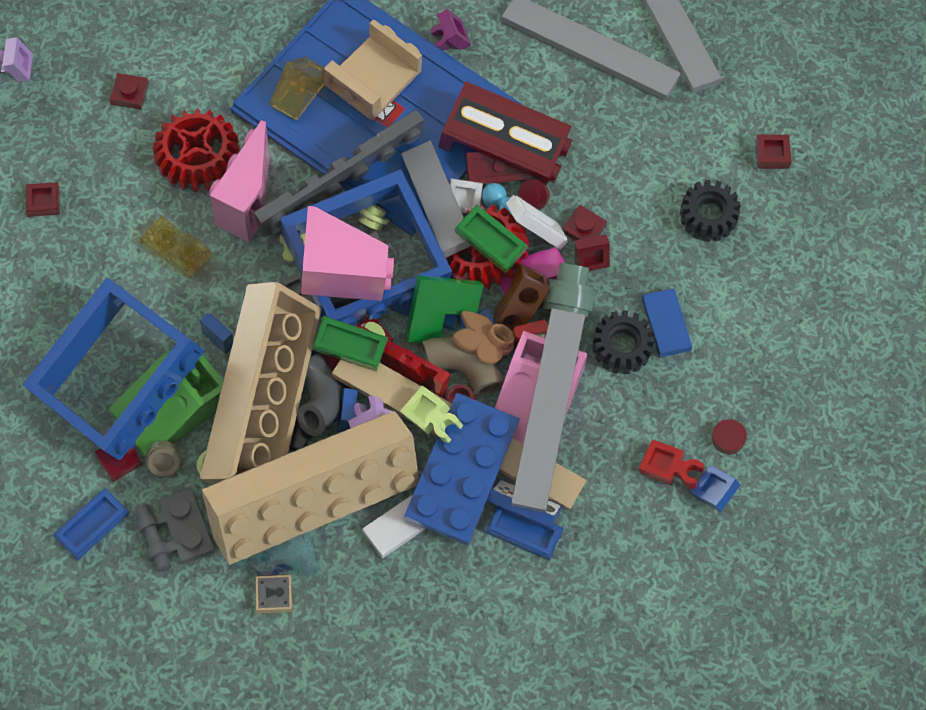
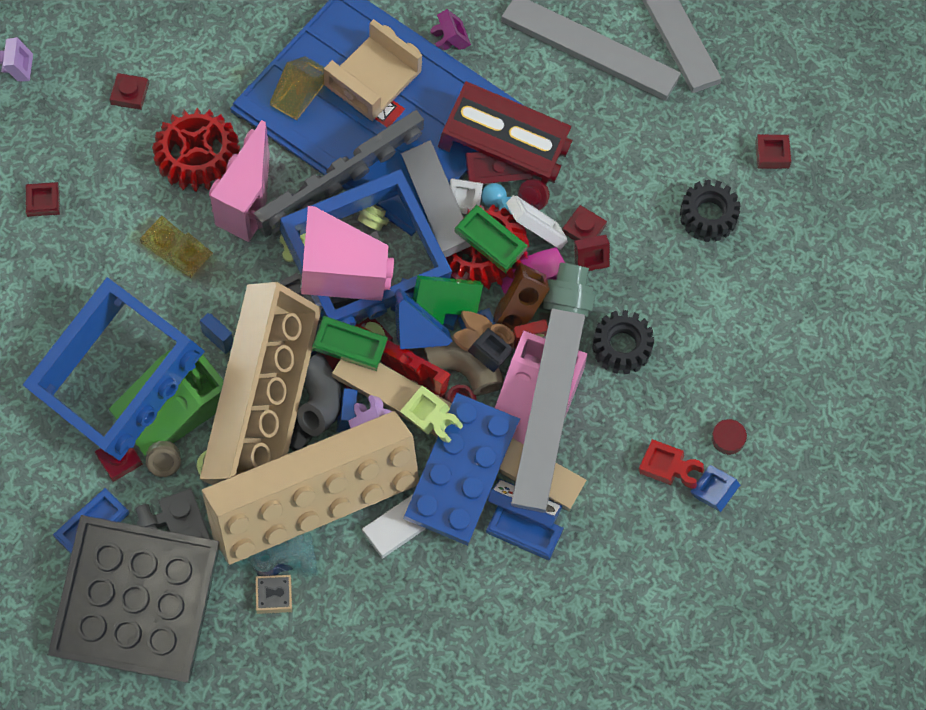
(134, 599): none -> black plate
(416, 326): none -> blue slope
(490, 350): none -> black tile
(667, 322): blue tile -> none

